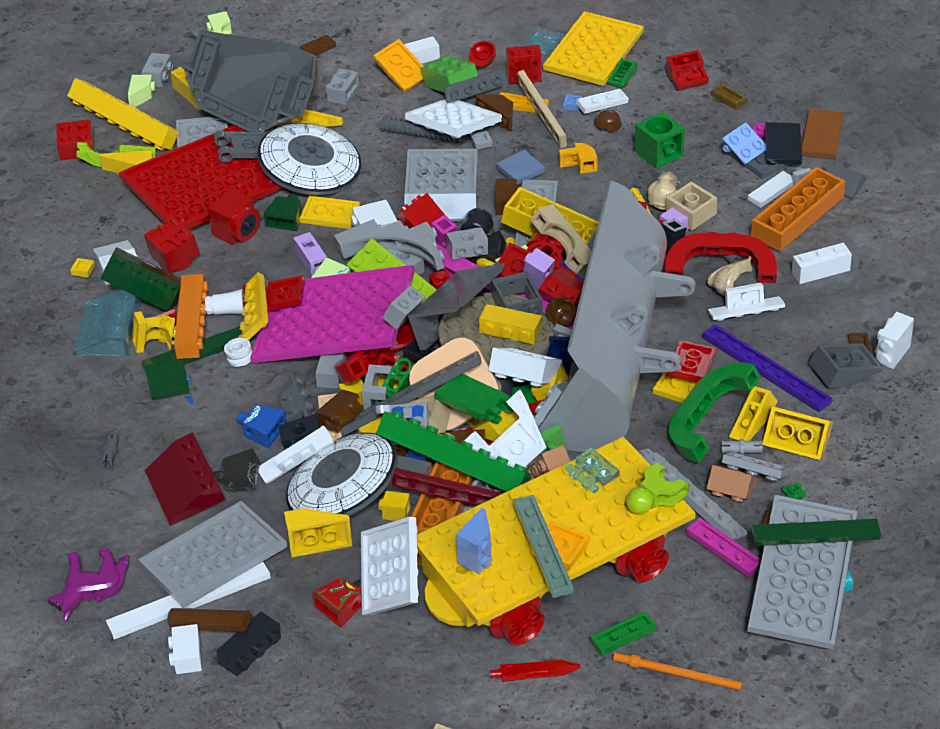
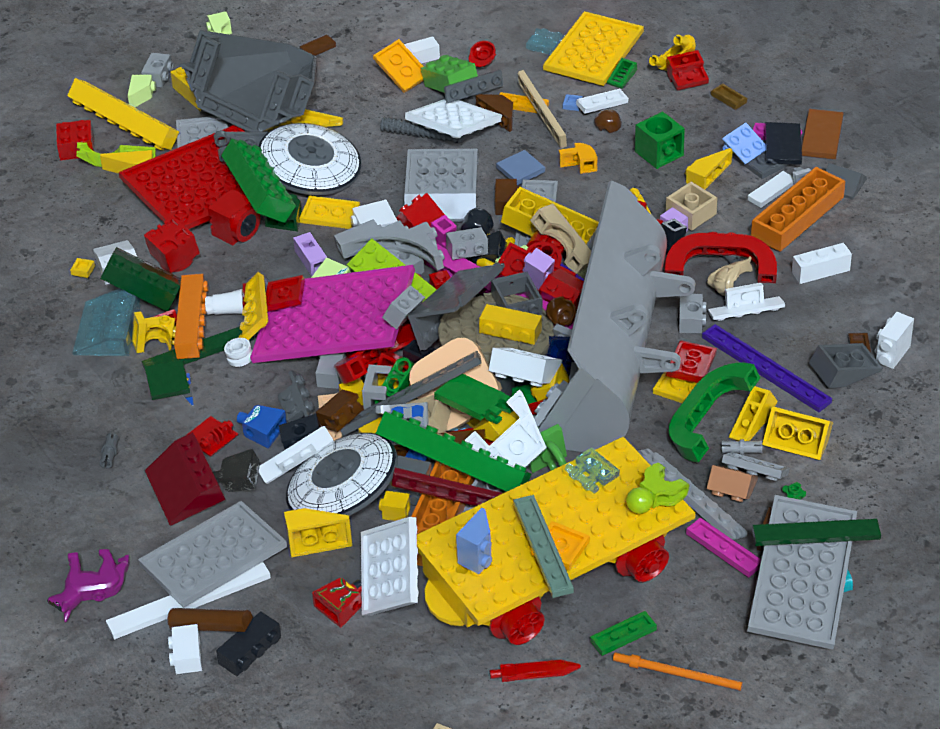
(213, 435): none -> red hinge
(258, 180): none -> green brick
(342, 86): light grey brick -> none
(481, 140): light grey plate -> none
(524, 58): red brick -> none
(548, 461): nougat brick -> none
(661, 189): tan hair -> none
(682, 45): none -> yellow connector
(691, 313): none -> light grey brick
(708, 168): none -> yellow slope

